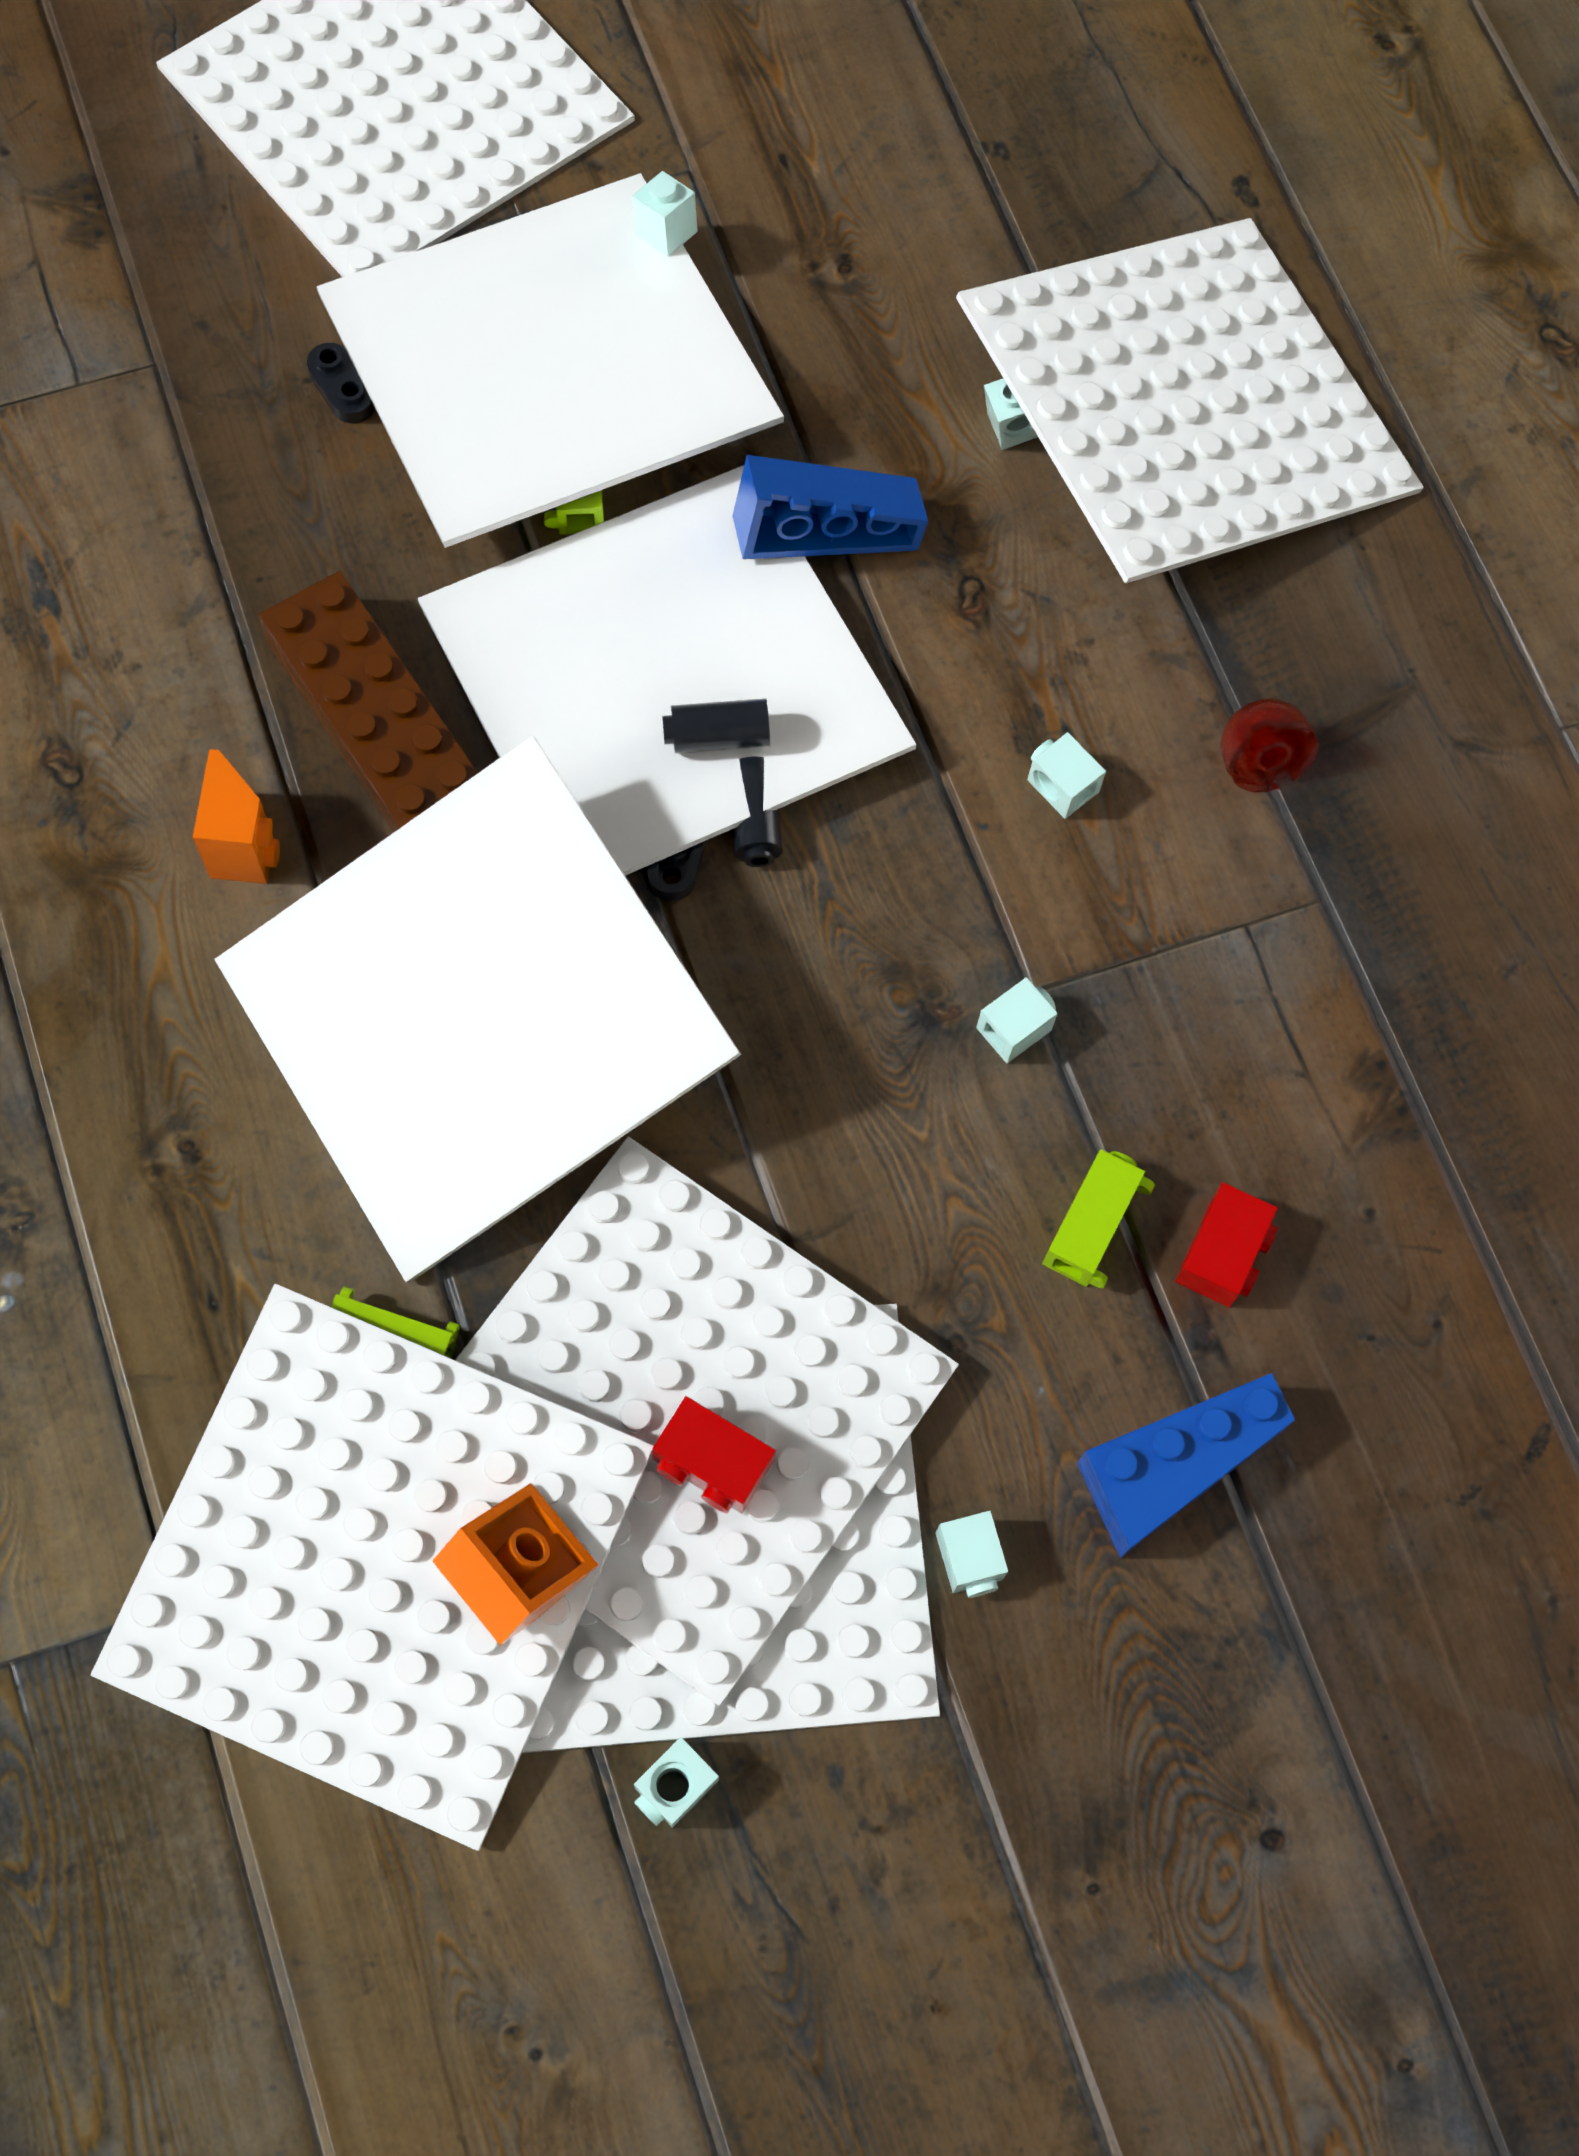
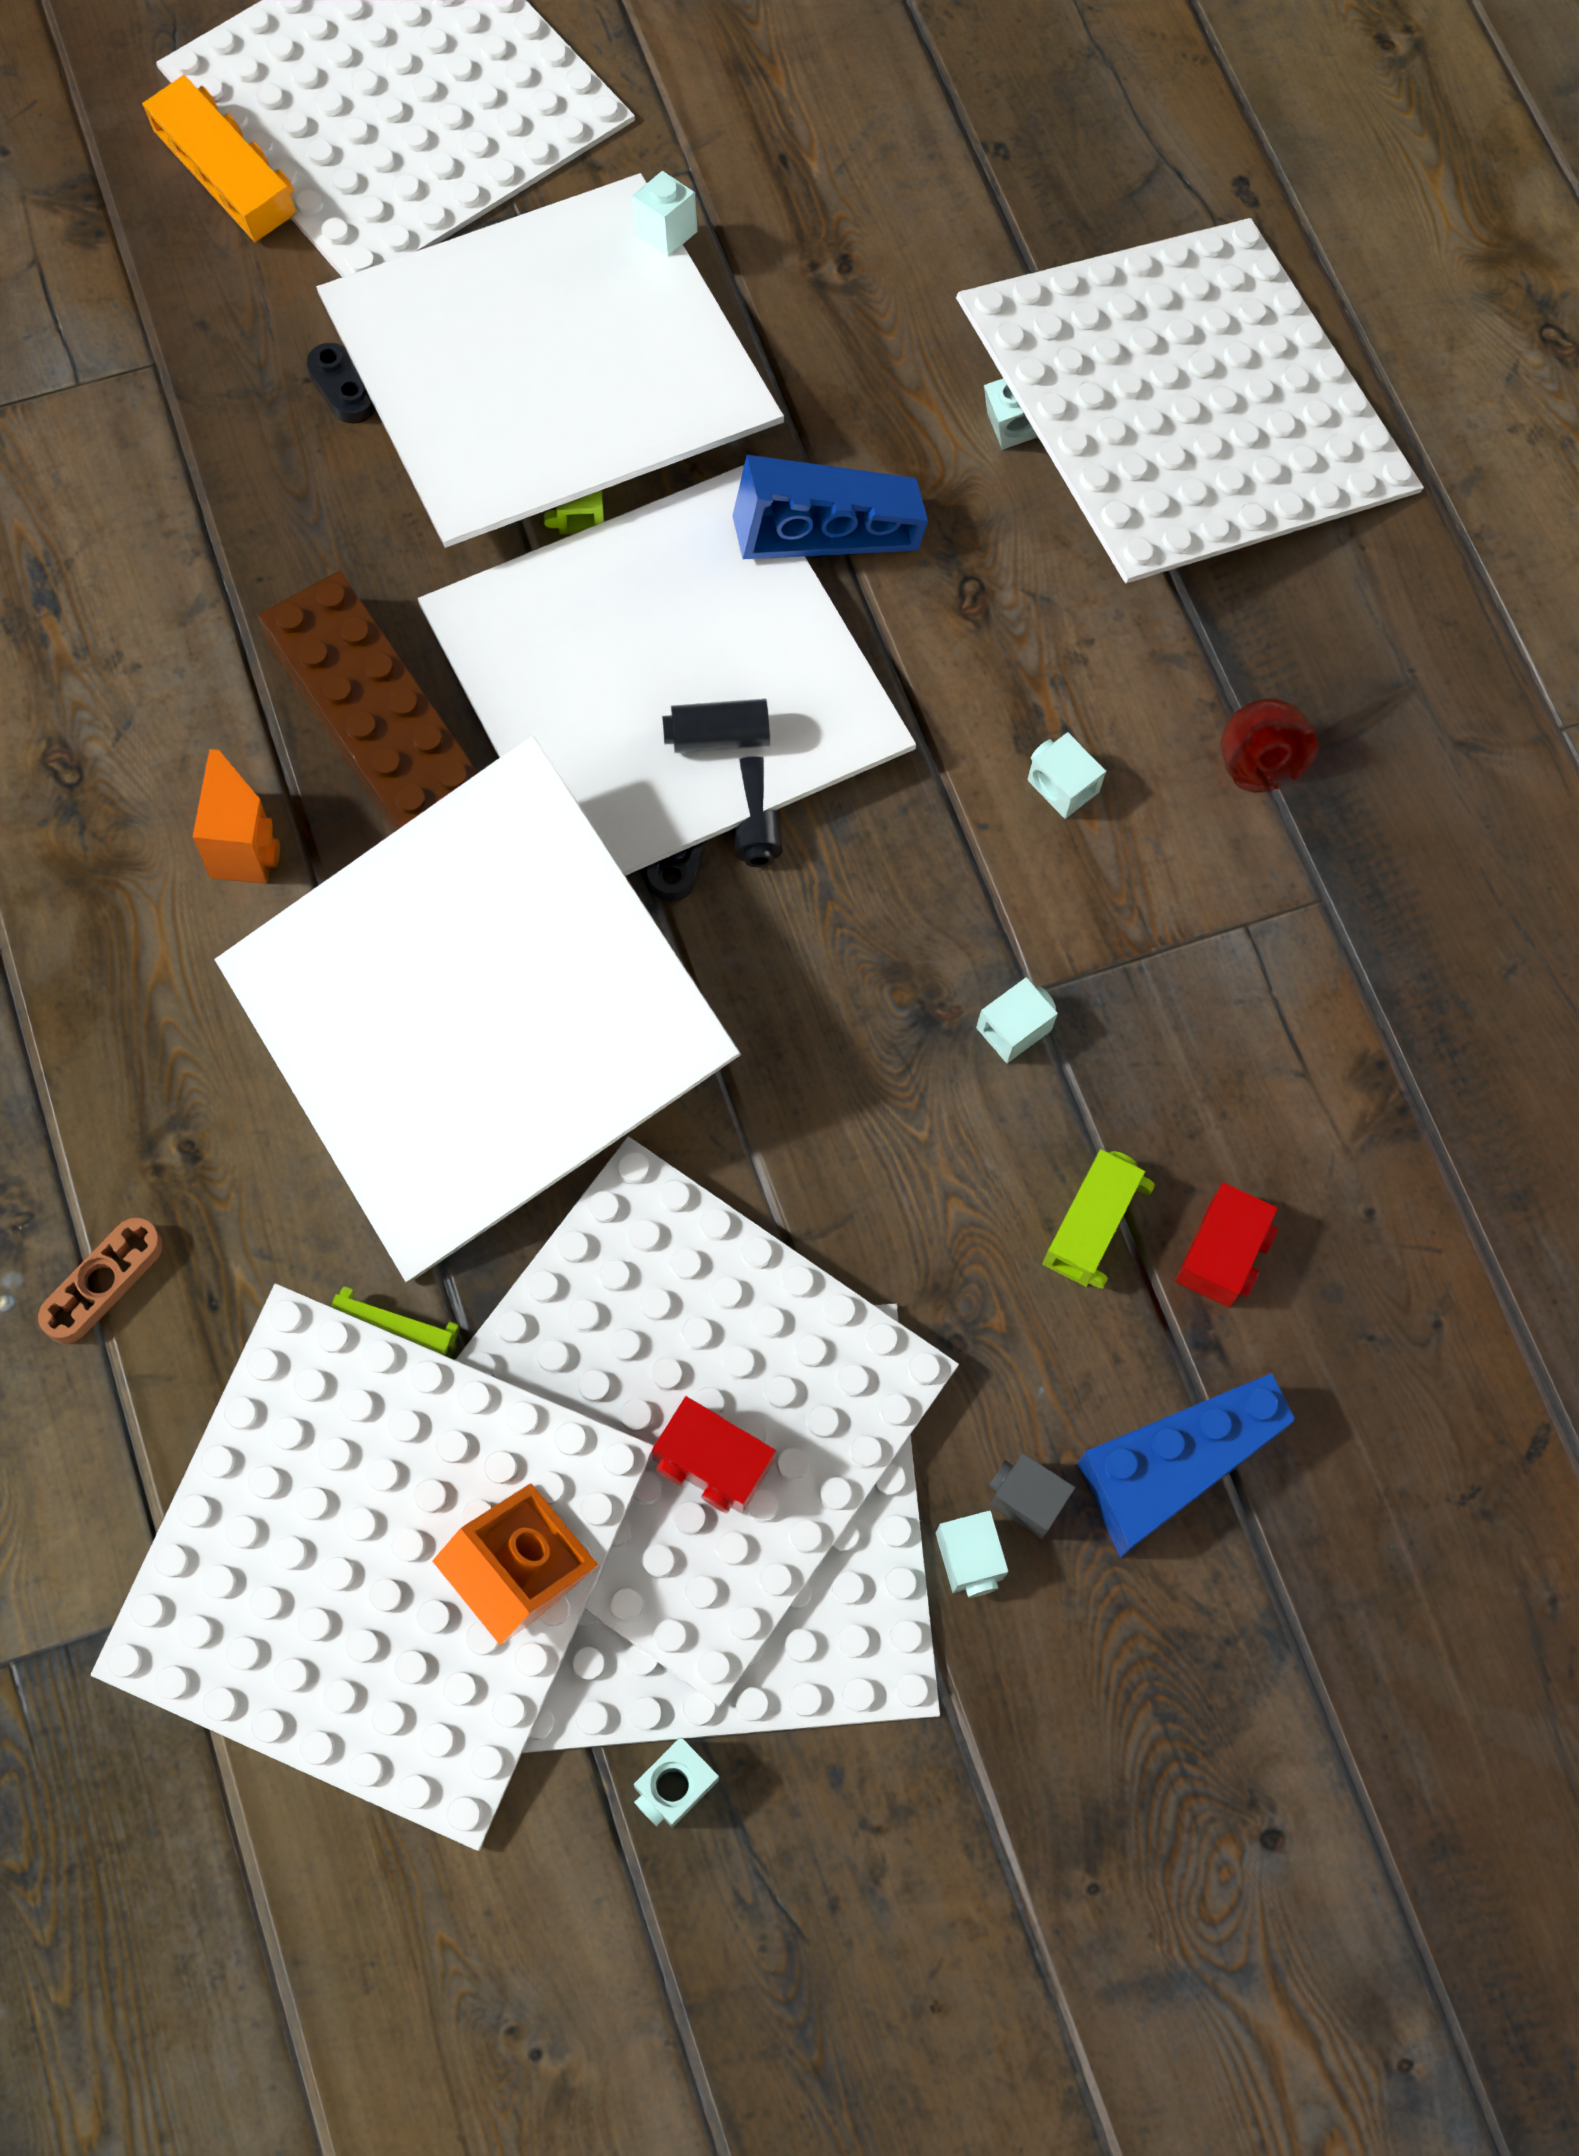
(115, 1242): none -> nougat beam
(220, 157): none -> light orange brick
(1029, 1494): none -> dark grey brick

